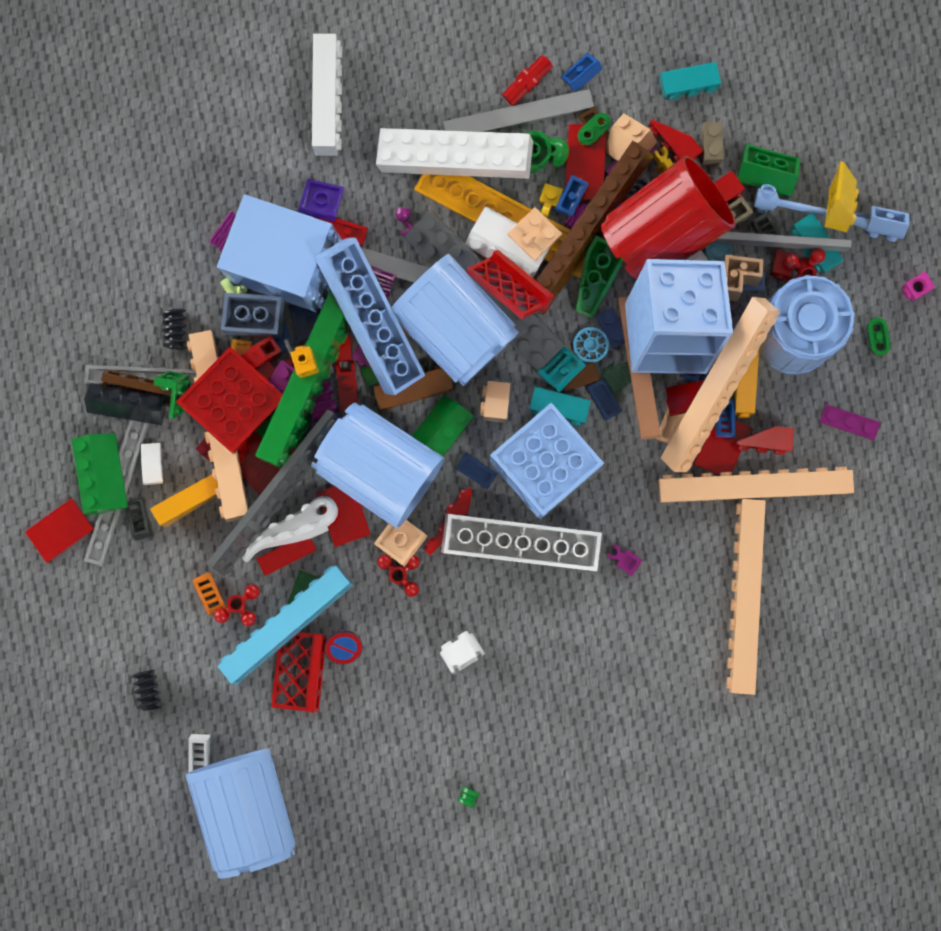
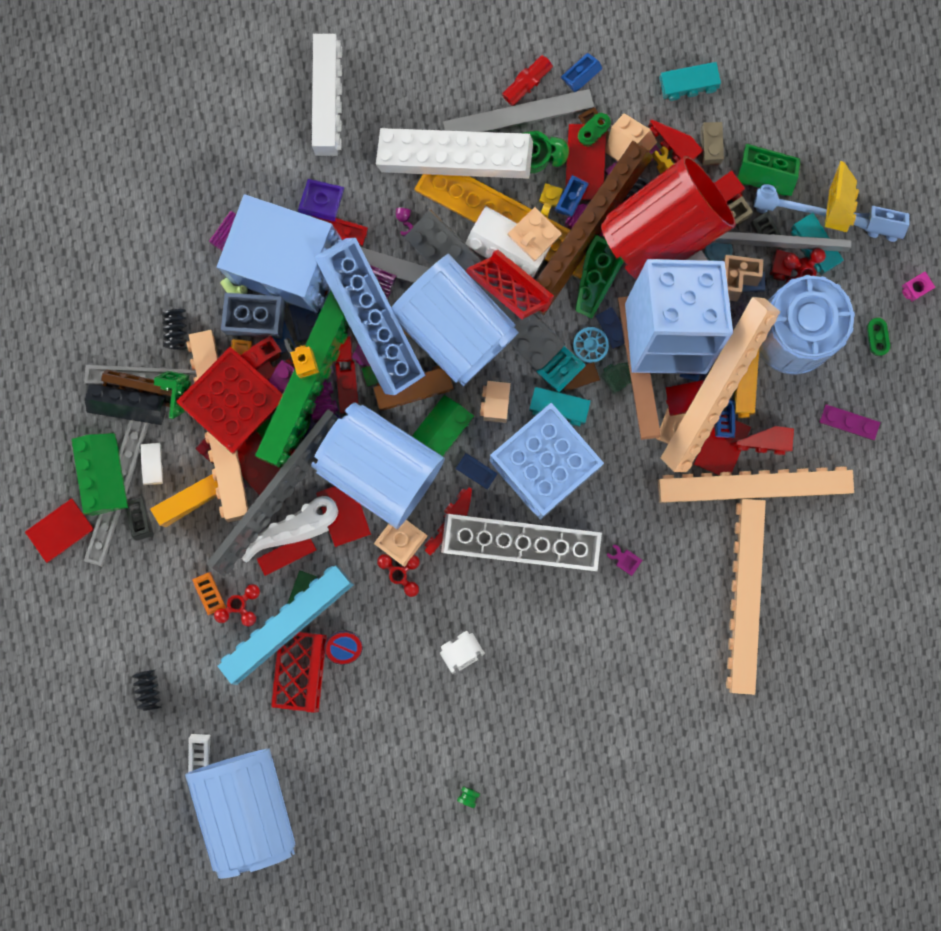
(604, 399): dark blue tile -> none

